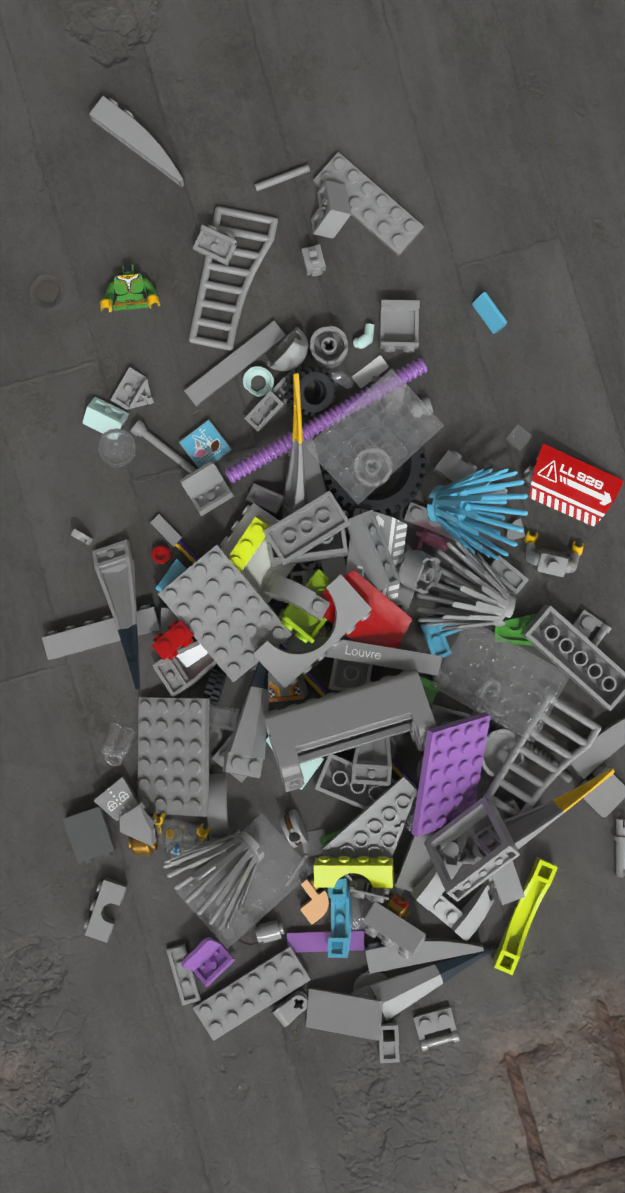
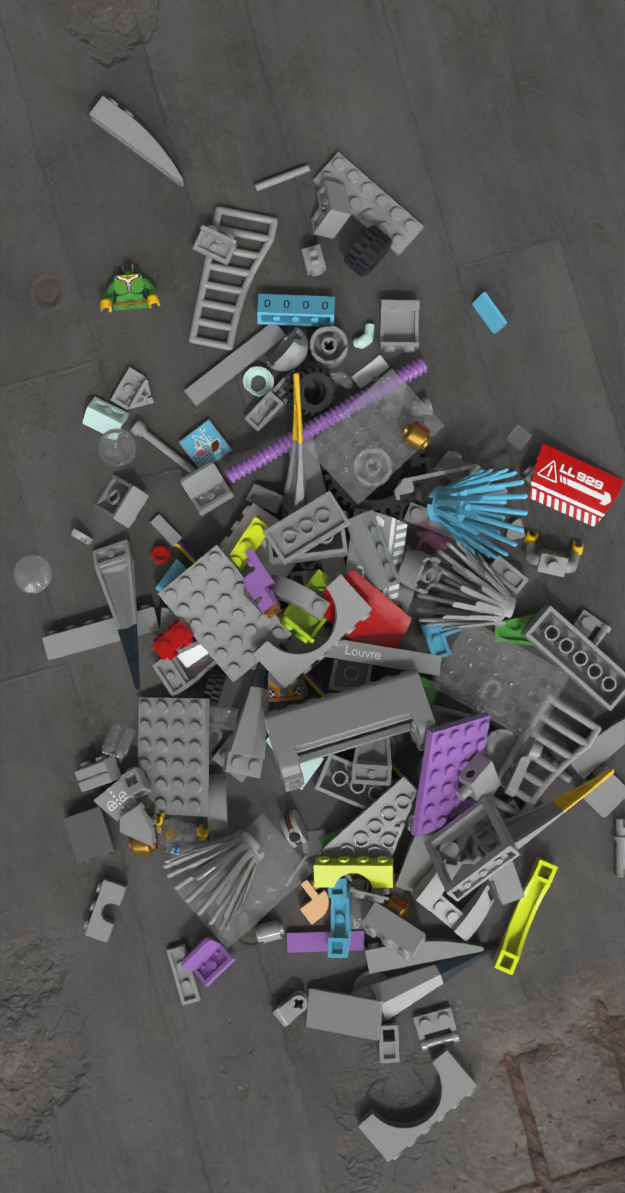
(32, 574): none -> clear dish
(98, 773): none -> light grey brick
(121, 501): none -> light grey slope
(132, 788): none -> light grey brick
(251, 993): light grey plate -> none
(257, 587): none -> medium lavender plate
(295, 310): none -> medium azure brick
(368, 251): none -> black tyre
(393, 1137): none -> light grey arch
(406, 485): none -> light grey piece
(416, 436): none -> pearl gold head
(477, 778): none -> light grey torso
(529, 752): none -> light grey beam

